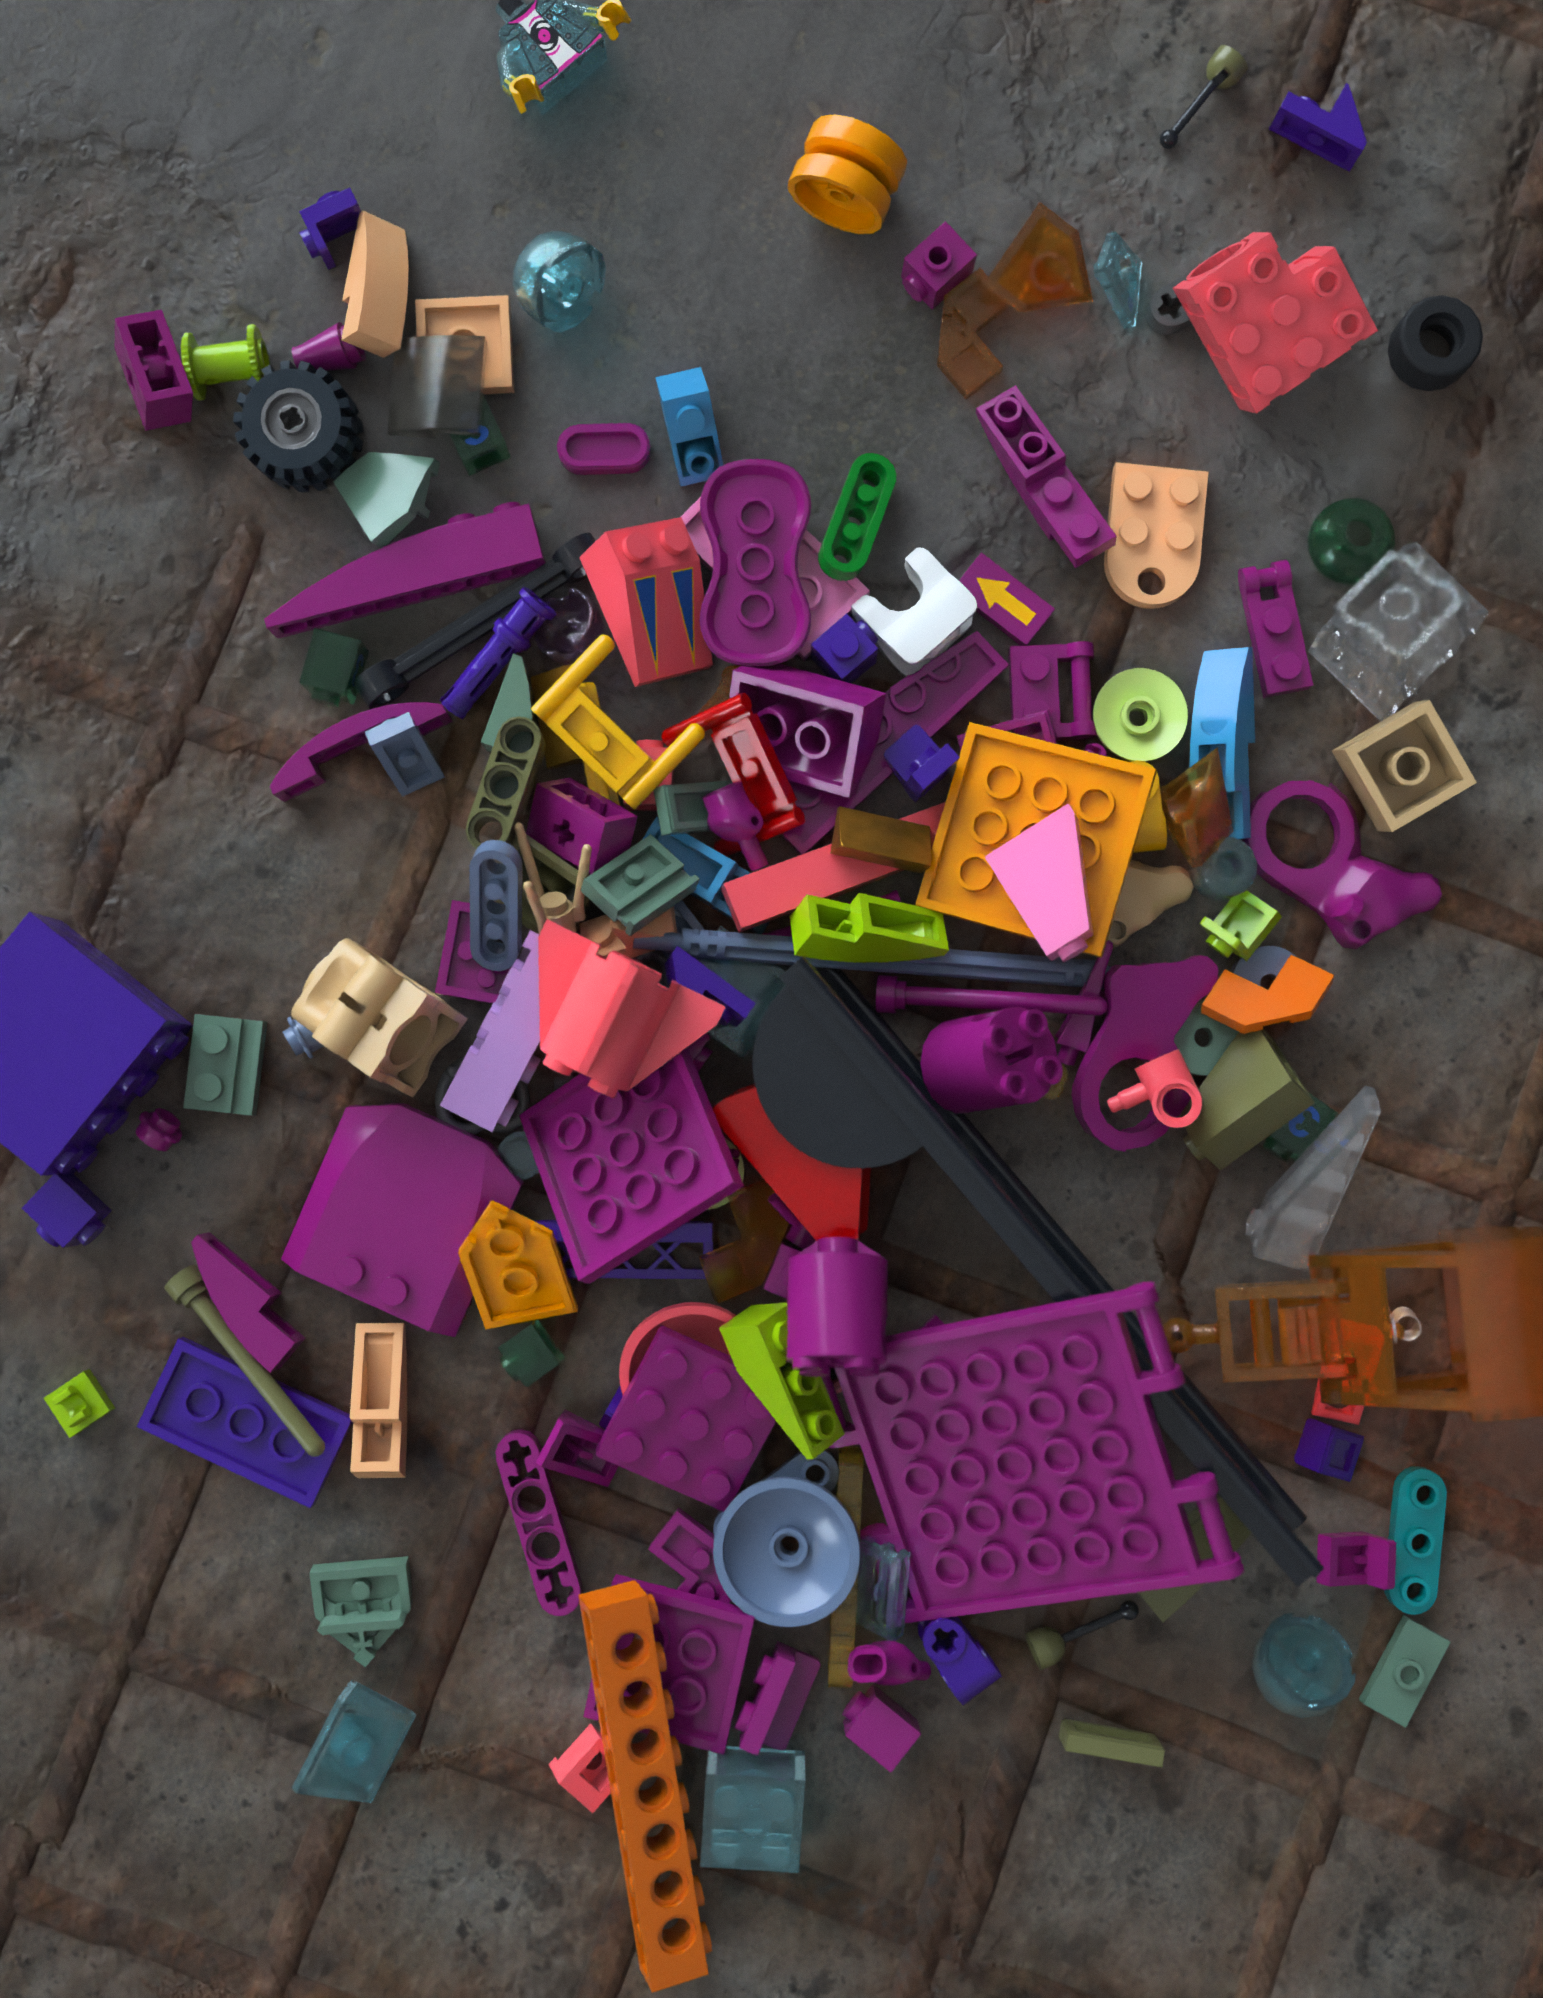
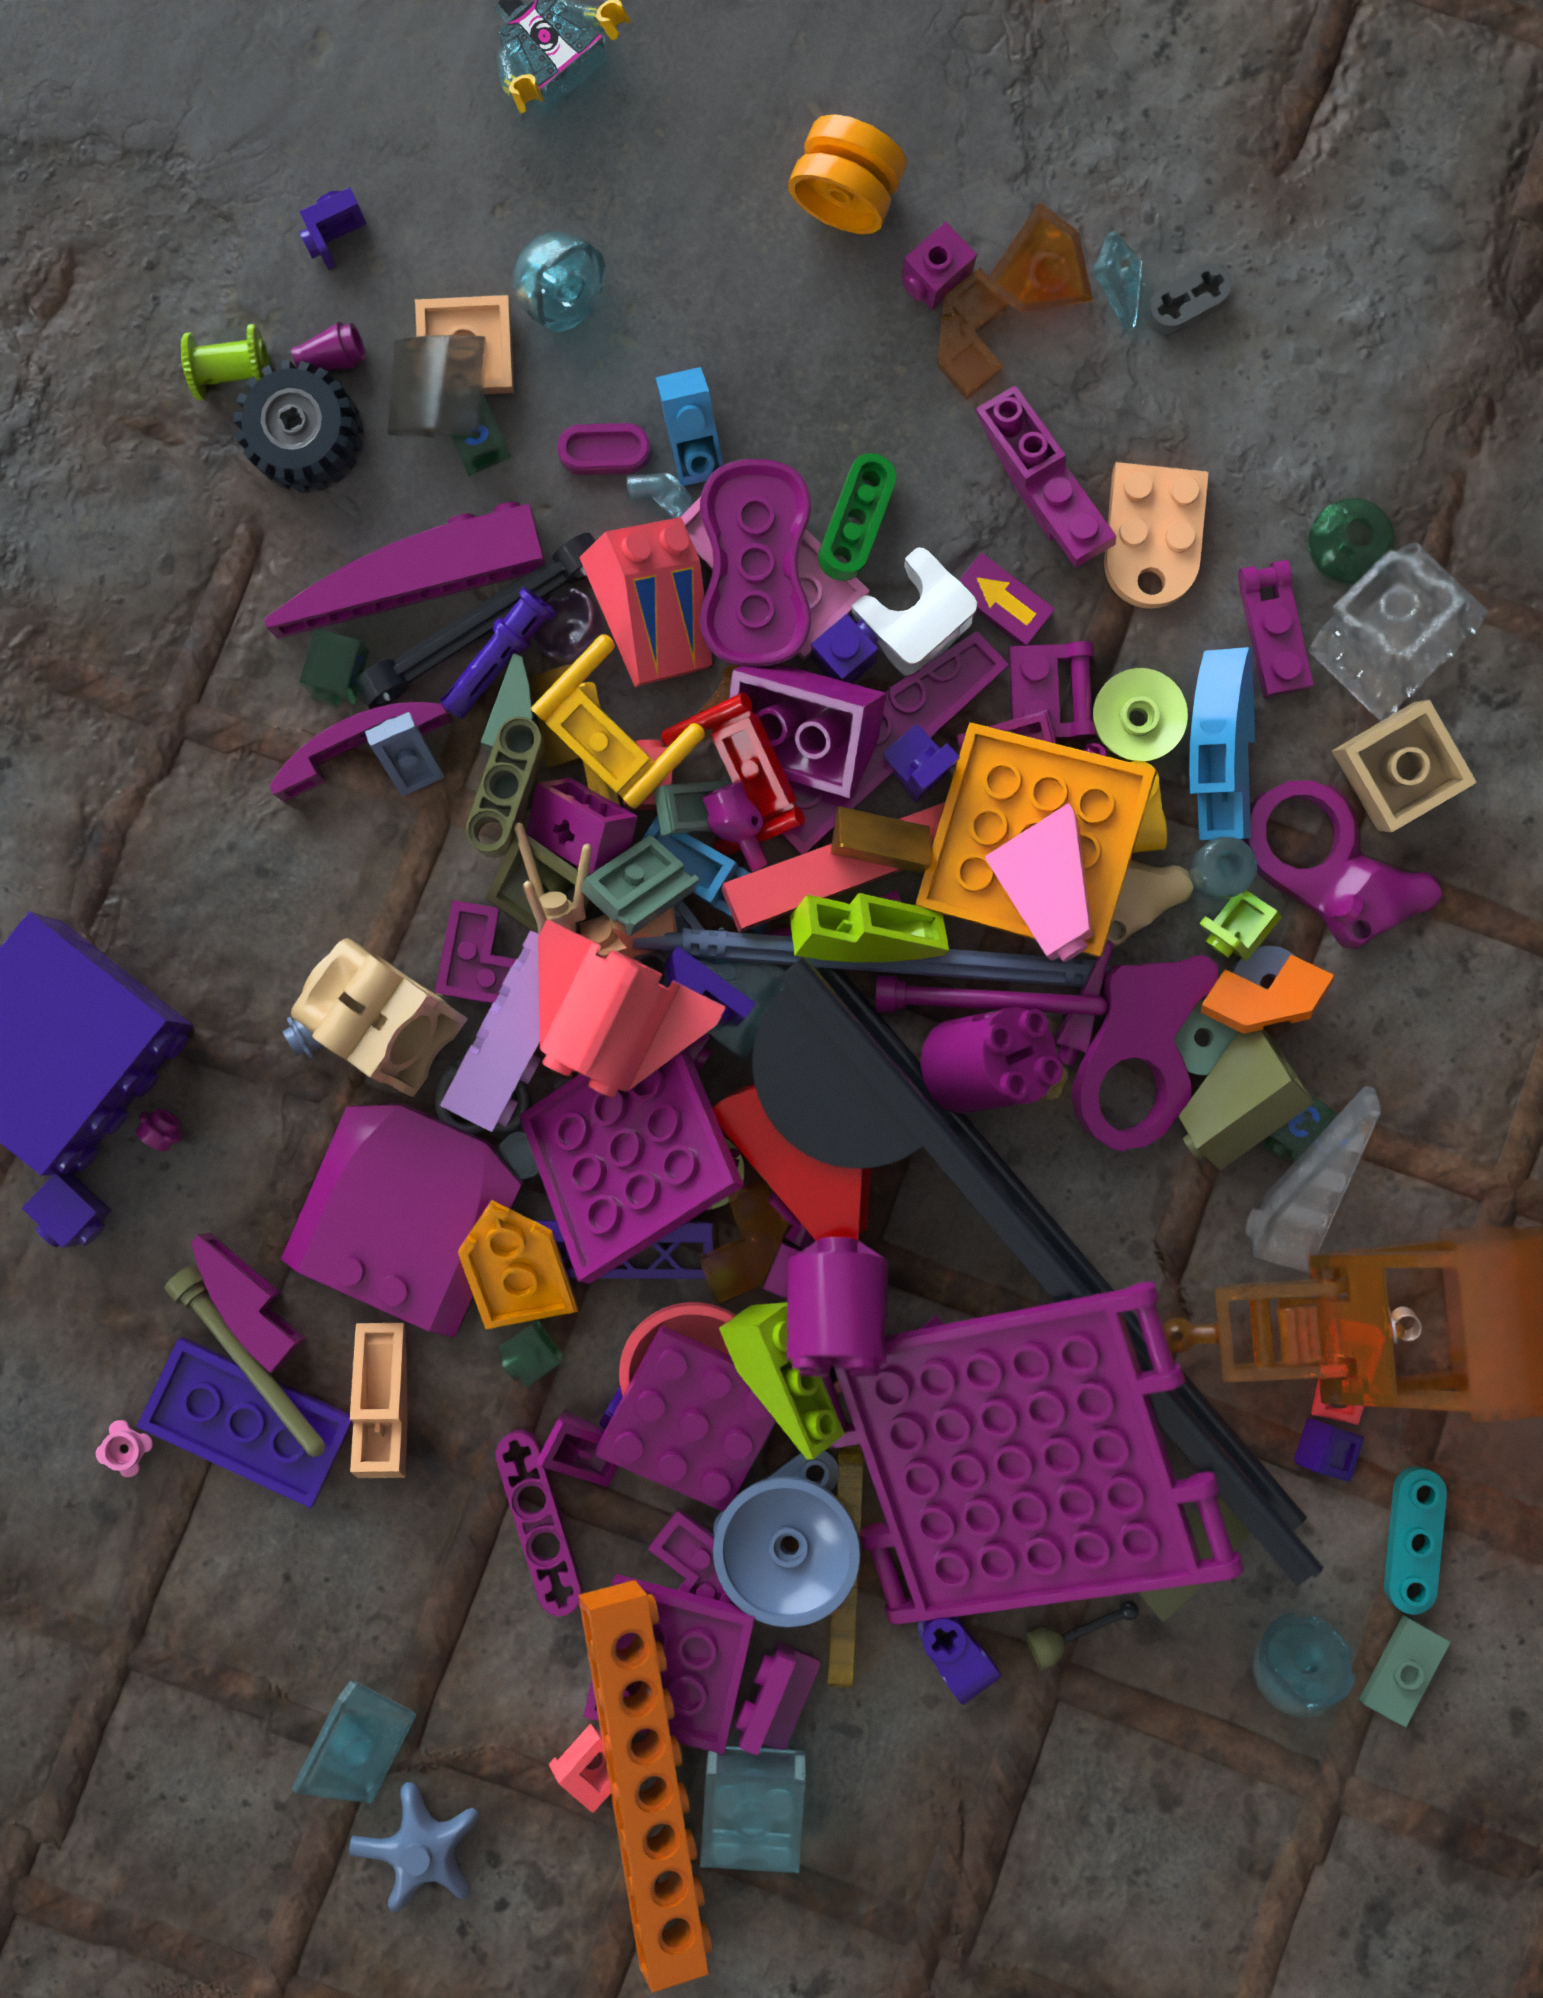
(79, 1403): lime tile -> none
(110, 1450): none -> bright pink plate
(153, 369): magenta brick -> none
(225, 1064): sand green plate -> none
(362, 1602): sand green slope -> none
(376, 286): light nougat slope -> none
(387, 492): sand green slope -> none
(420, 1849): none -> sand blue animal
(490, 919): sand blue plate -> none
(663, 489): none -> clear light blue arm
(880, 1726): magenta brick -> none
(886, 1664): magenta piece -> none
(888, 1593): clear light blue tile -> none
(1111, 1742): olive tile -> none
(1156, 1080): coral piece -> none
(1198, 809): clear orange slope -> none
(1223, 72): hinge -> none
(1272, 319): coral piece -> none
(1330, 135): dark purple slope -> none
(1356, 1560): magenta bracket -> none
(1451, 320): black tyre -> none

